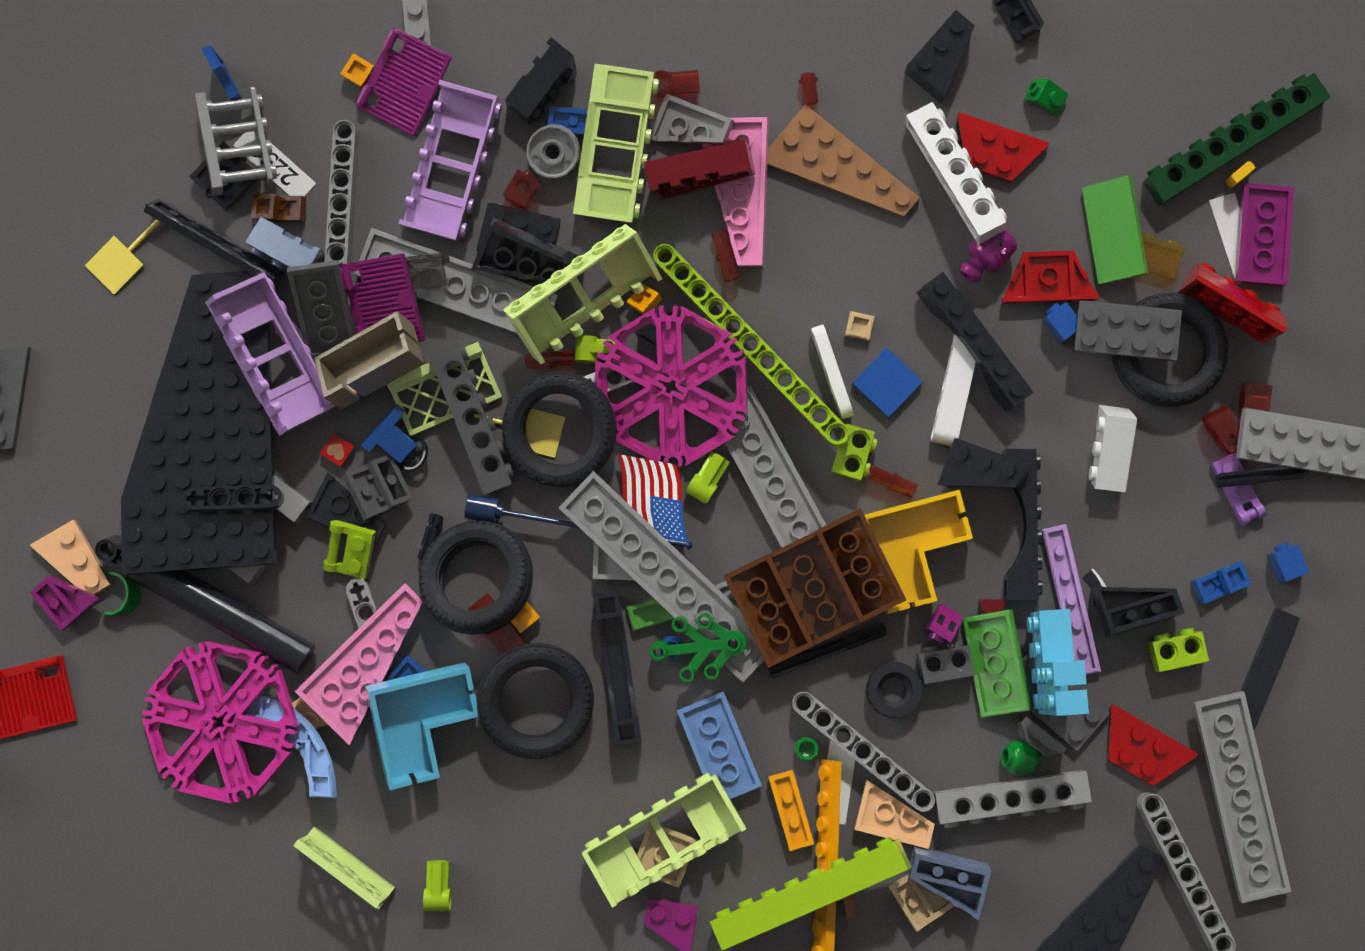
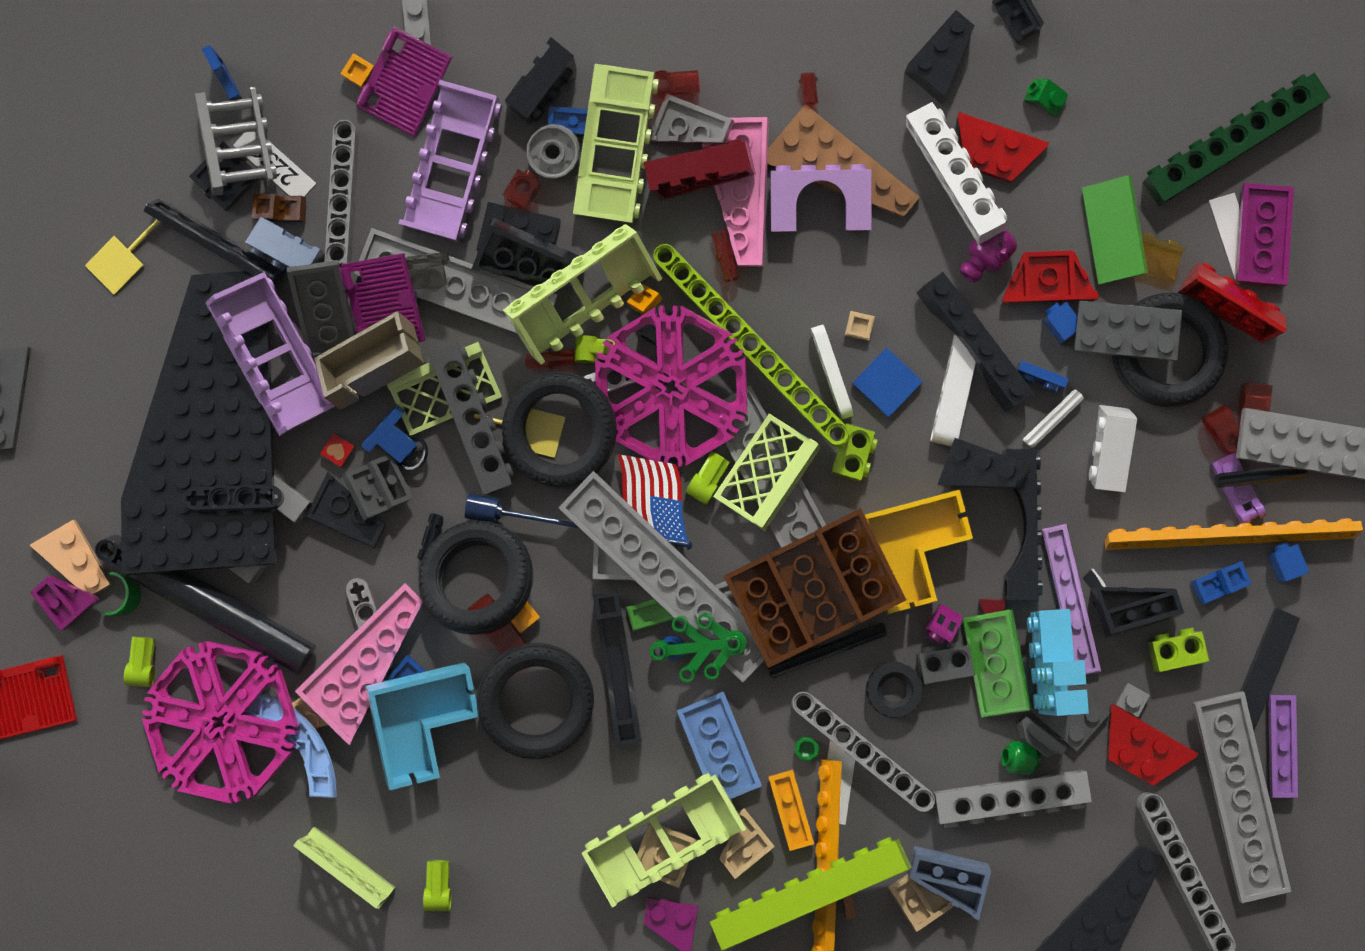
(140, 669): none -> lime piece
(357, 550): lime plate -> none
(745, 847): none -> tan wing
(784, 485): none -> yellowish green fence
(853, 183): none -> lavender arch
(888, 817): light nougat wing -> none
(892, 481): clear red axle -> none
(1034, 373): none -> blue plate
(1053, 418): none -> white axle
(1132, 699): none -> light grey plate
(1240, 174): yellow tile -> none
(1241, 534): none -> light orange plate
(1283, 746): none -> medium lavender plate

